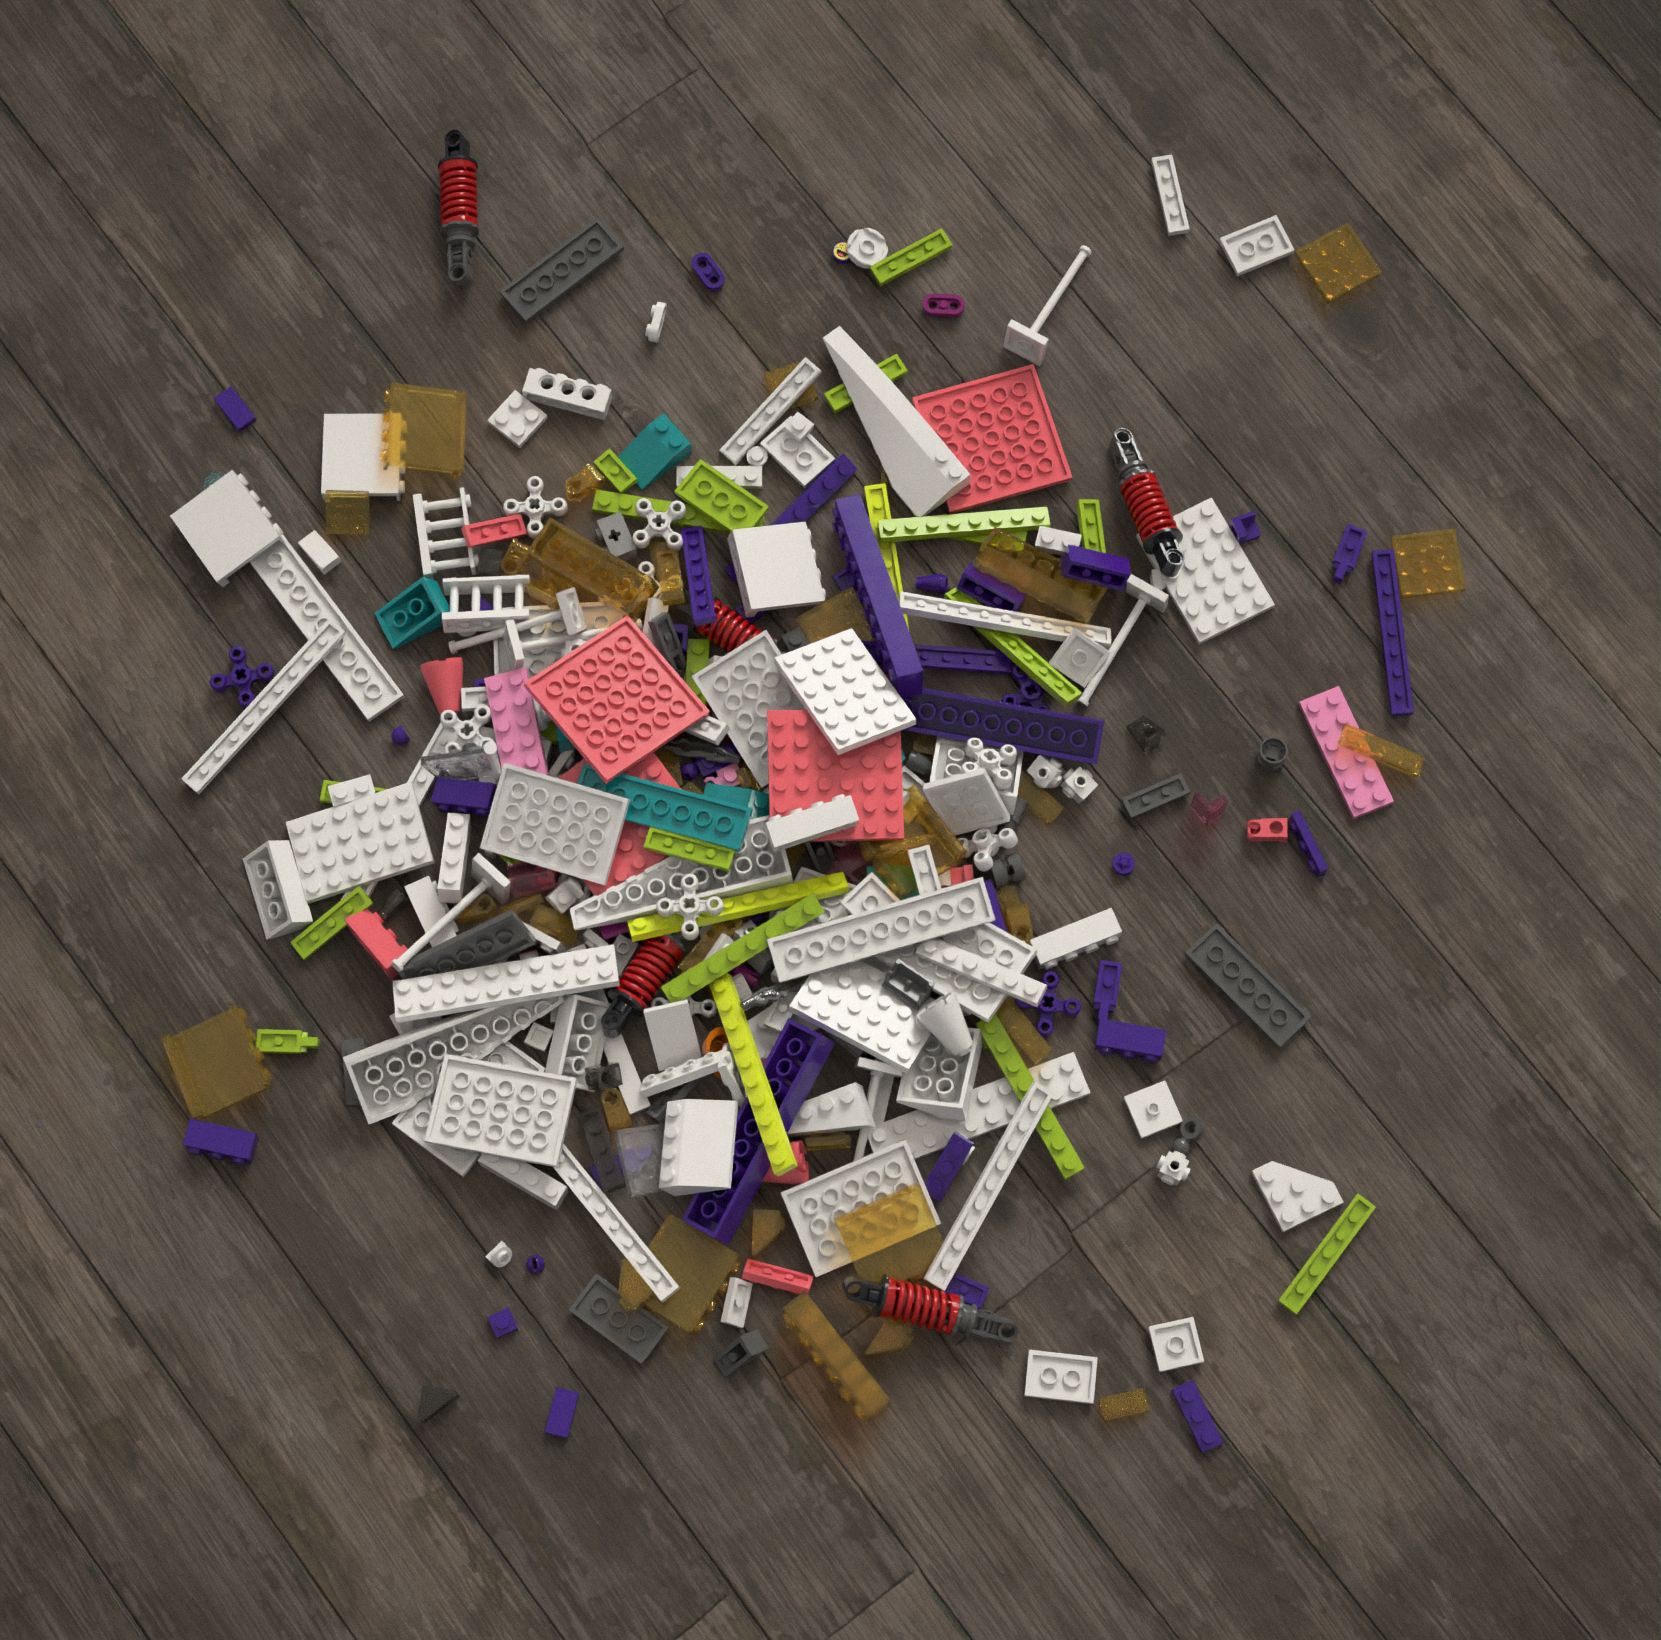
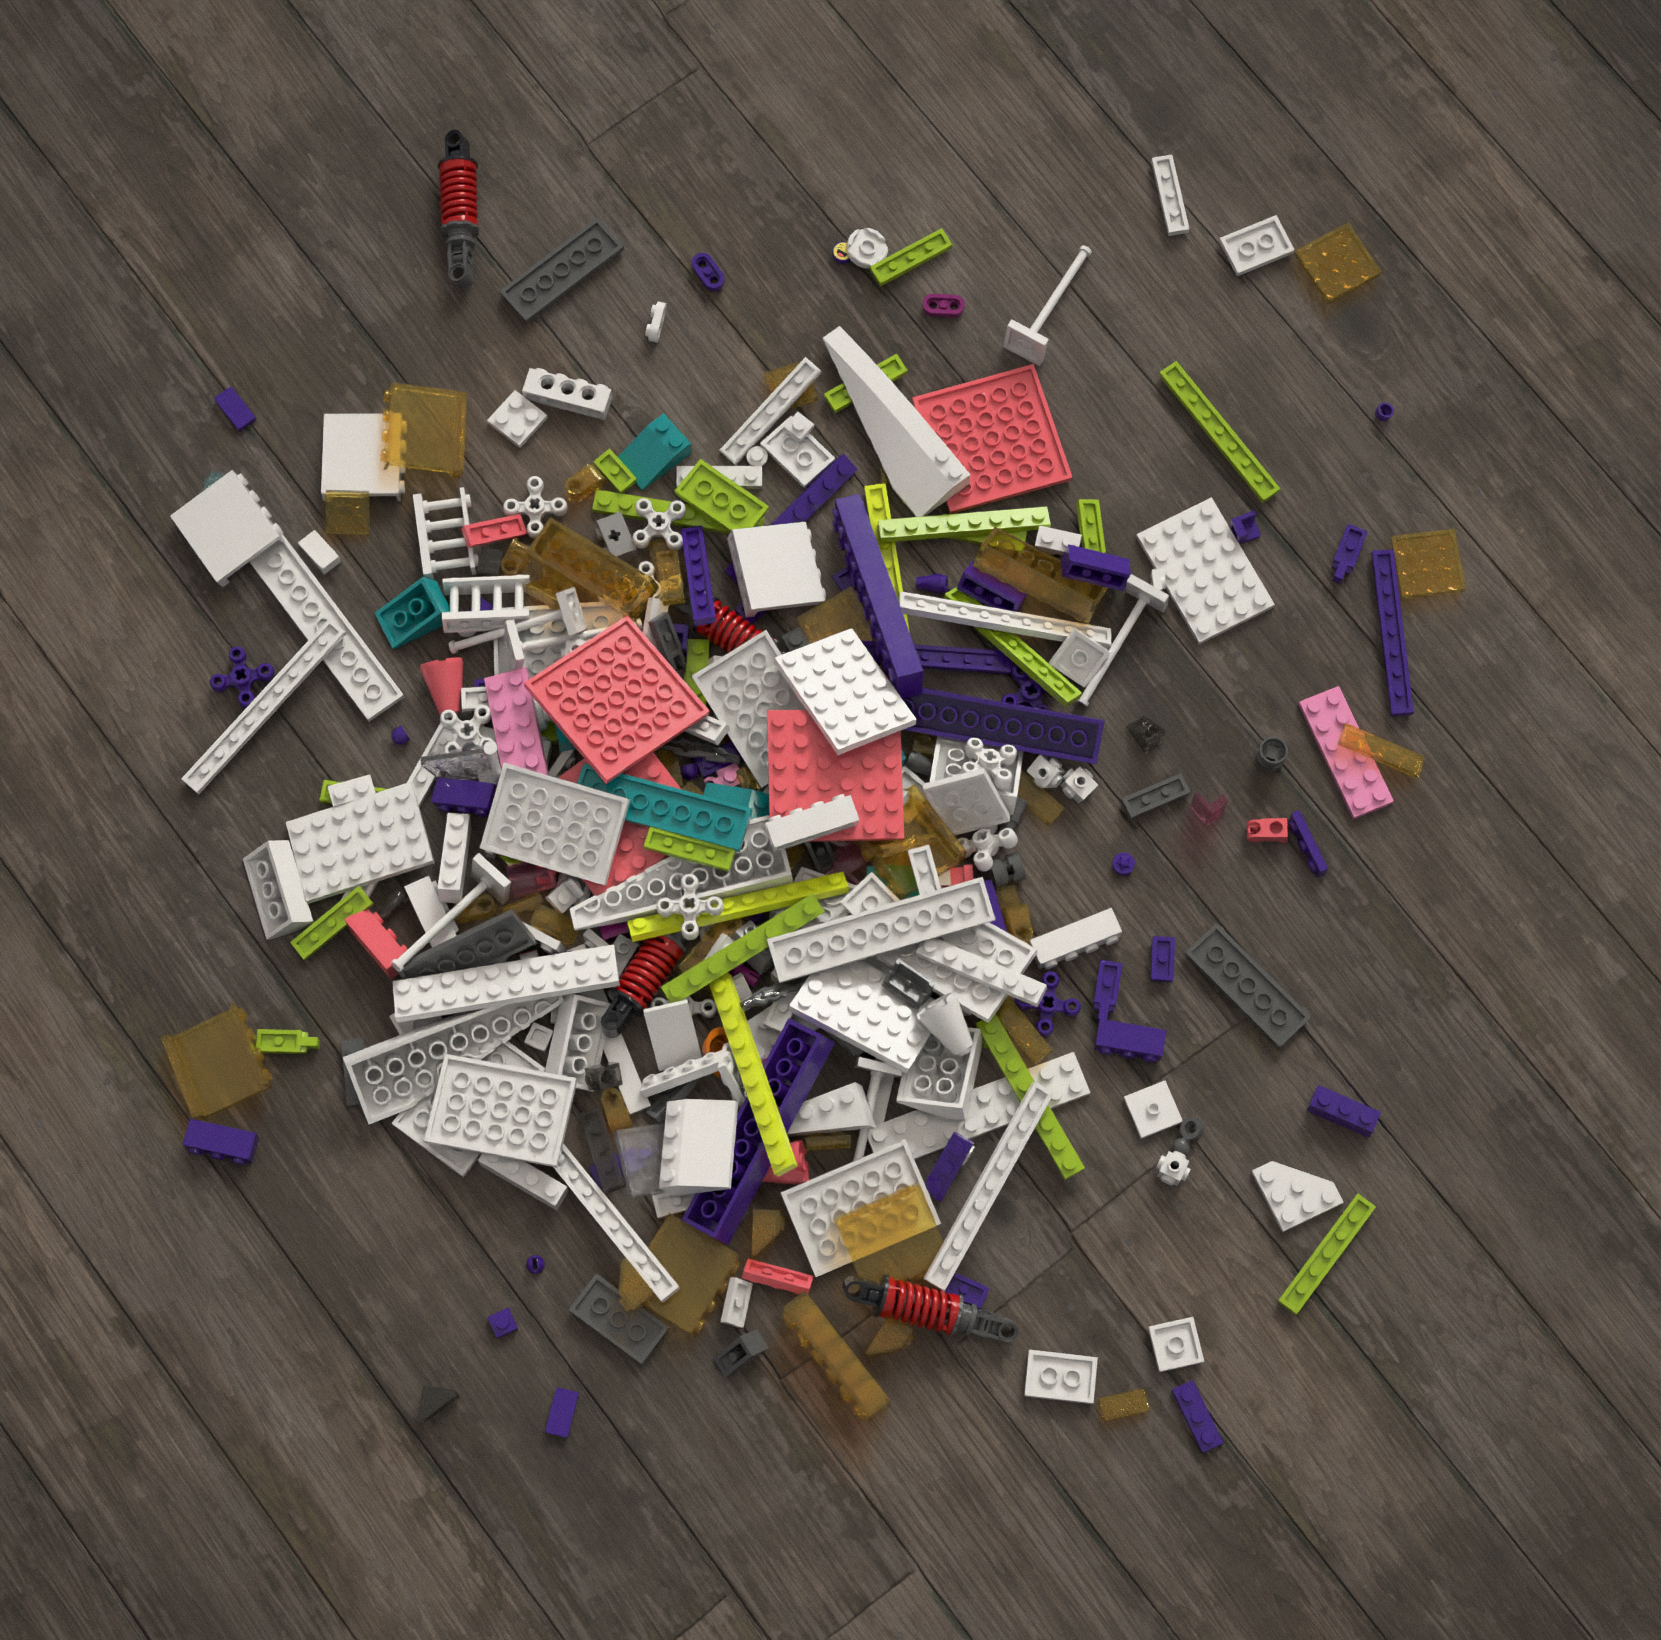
(500, 1255): white plate -> none
(667, 1203): none -> white plate
(1147, 504): piece -> none
(1162, 959): none -> dark purple plate
(1219, 432): none -> lime plate
(1343, 1111): none -> dark purple brick
(1386, 411): none -> dark purple hinge

